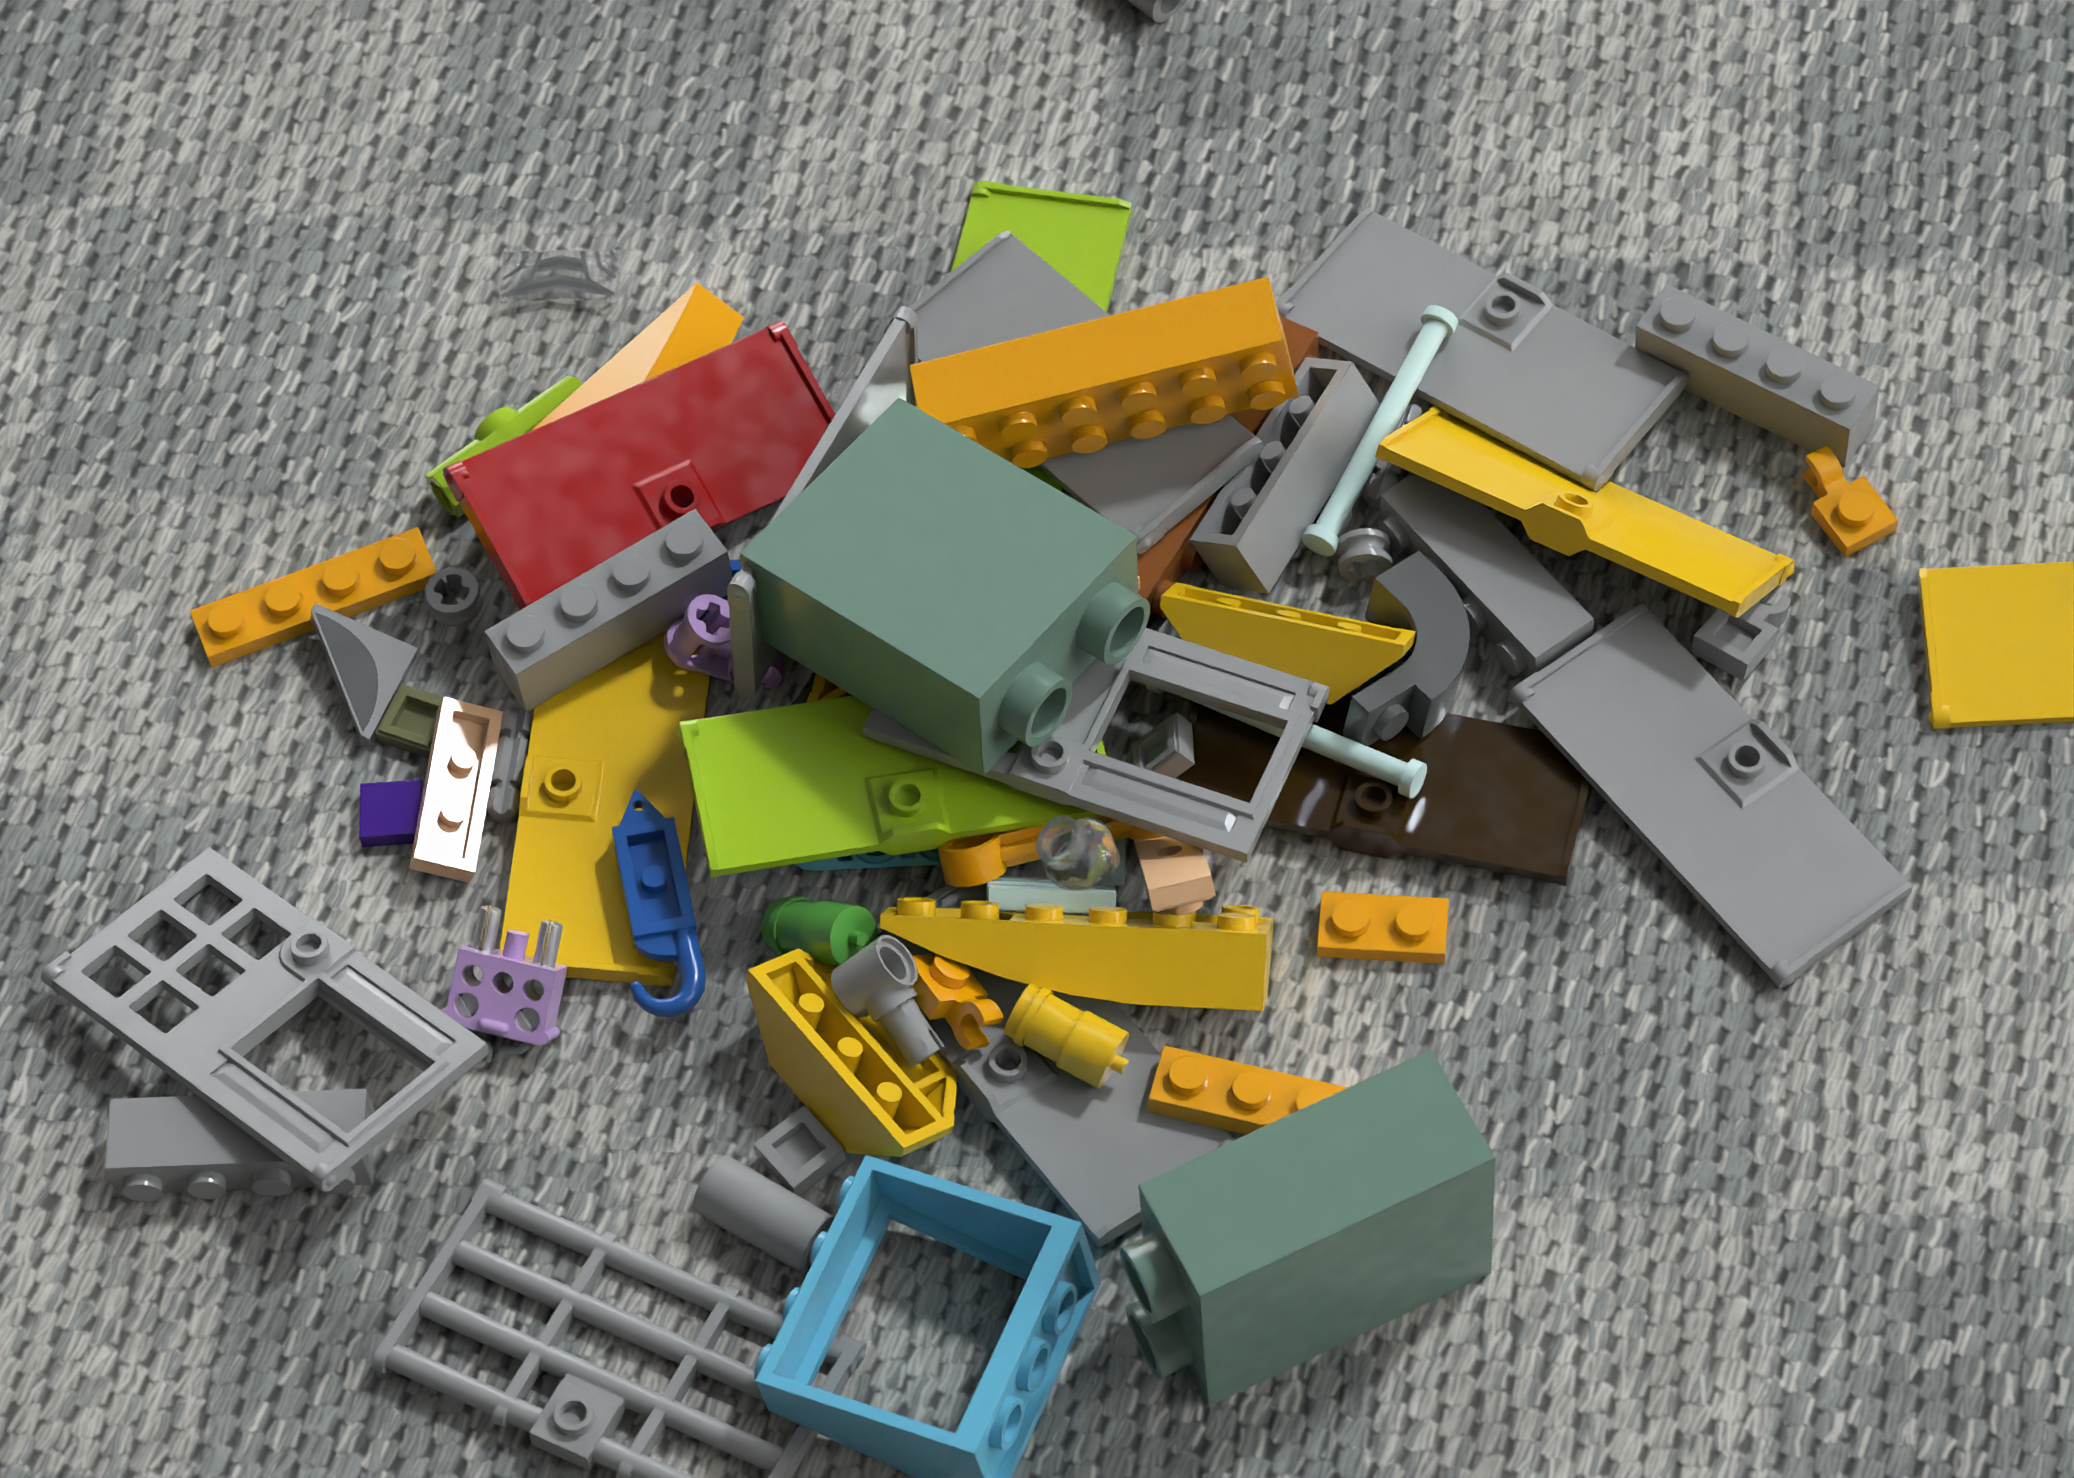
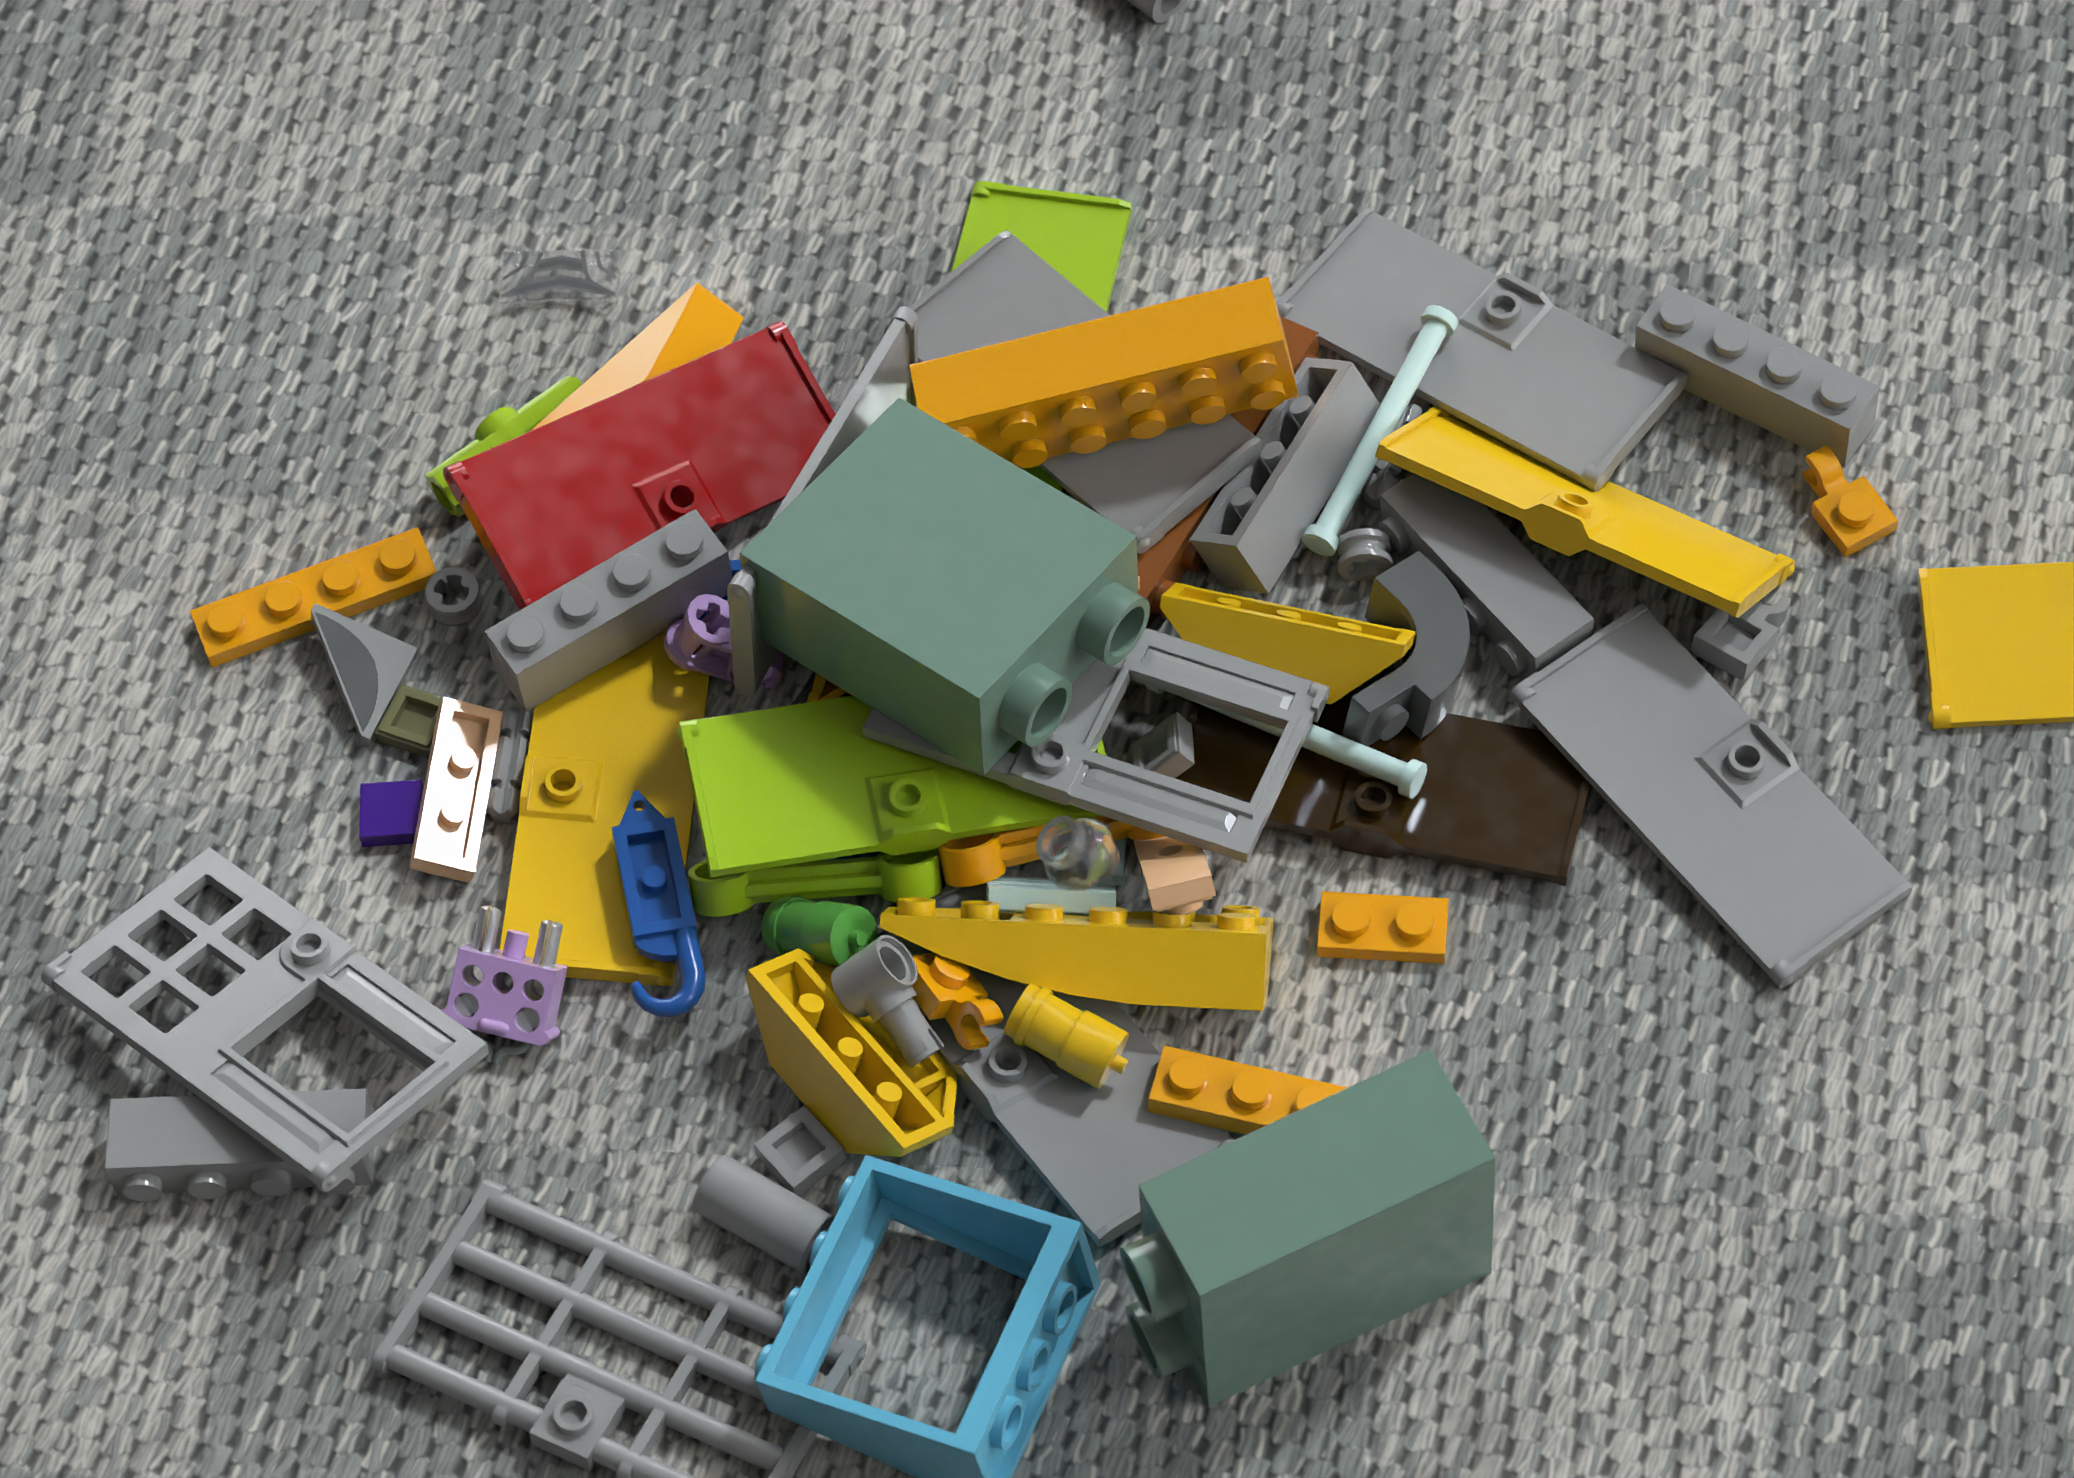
(891, 876): none -> lime piece

